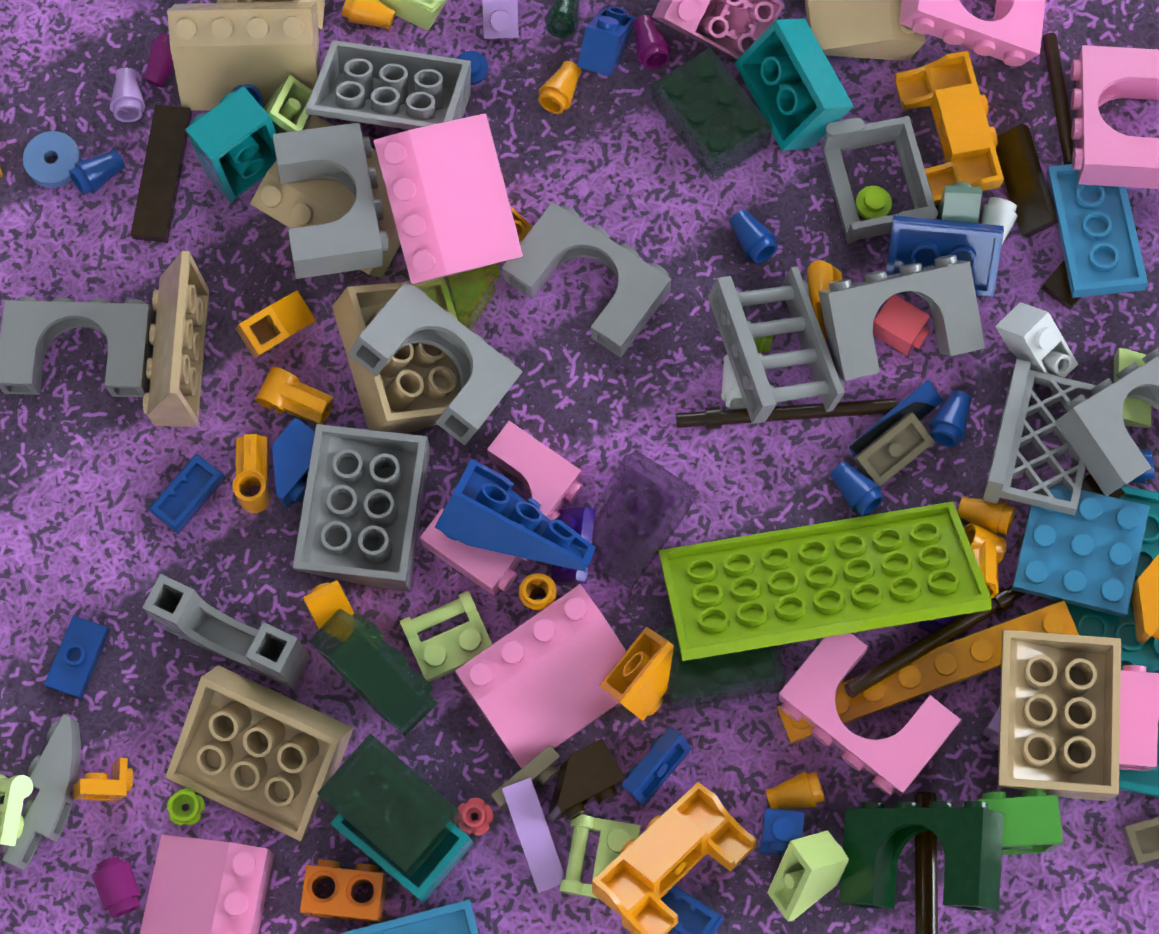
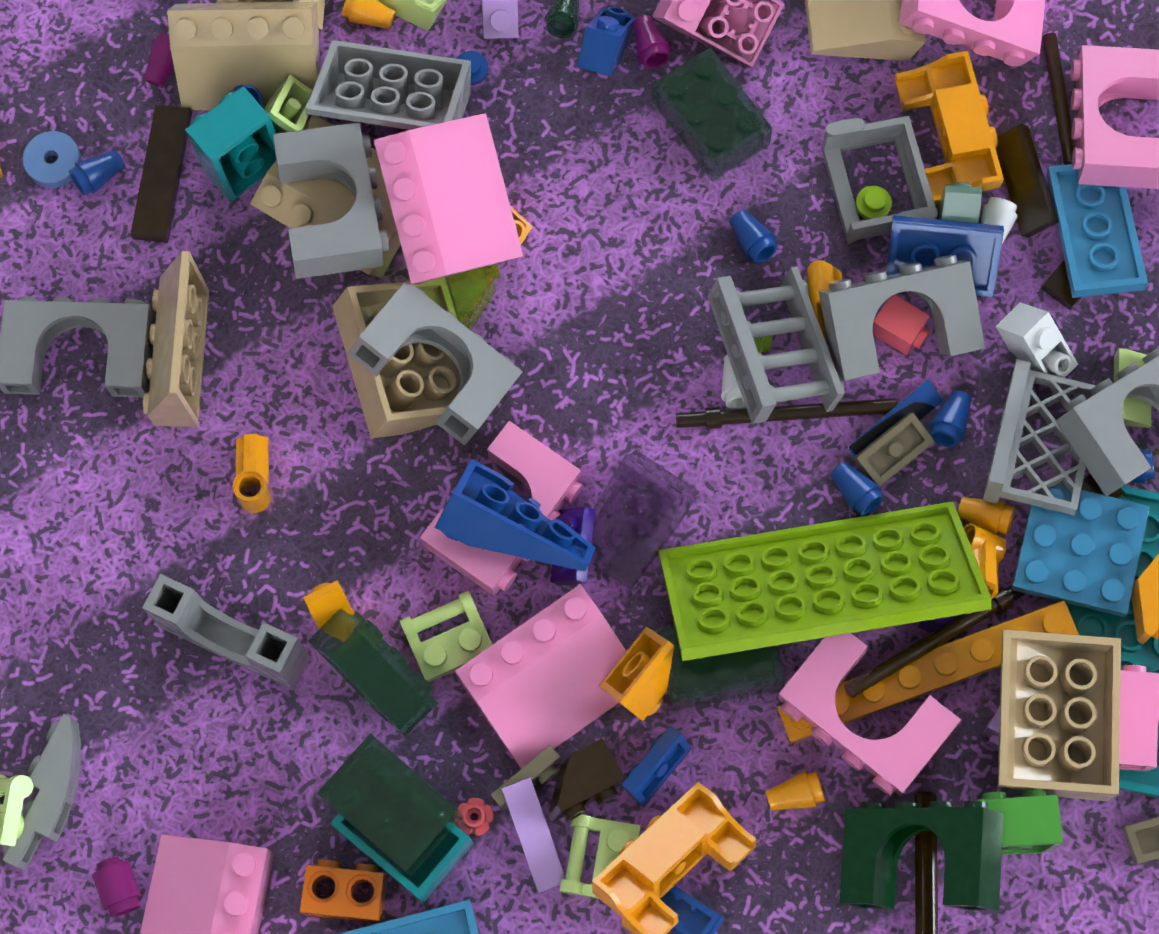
(77, 657): blue plate -> none
(100, 788): light orange bracket -> none
(127, 97): lavender cone -> none
(176, 803): lime plate -> none
(187, 493): blue plate -> none
(257, 751): tan slope -> none
(275, 324): light orange slope -> none
(289, 395): light orange piece -> none
(292, 462): blue slope -> none
(363, 506): light grey slope -> none
(537, 584): light orange cone -> none
(560, 88): light orange cone -> none
(562, 237): light grey arch -> none
(779, 829): blue brick -> none
(793, 84): teal brick -> none
(807, 873): yellowish green slope -> none

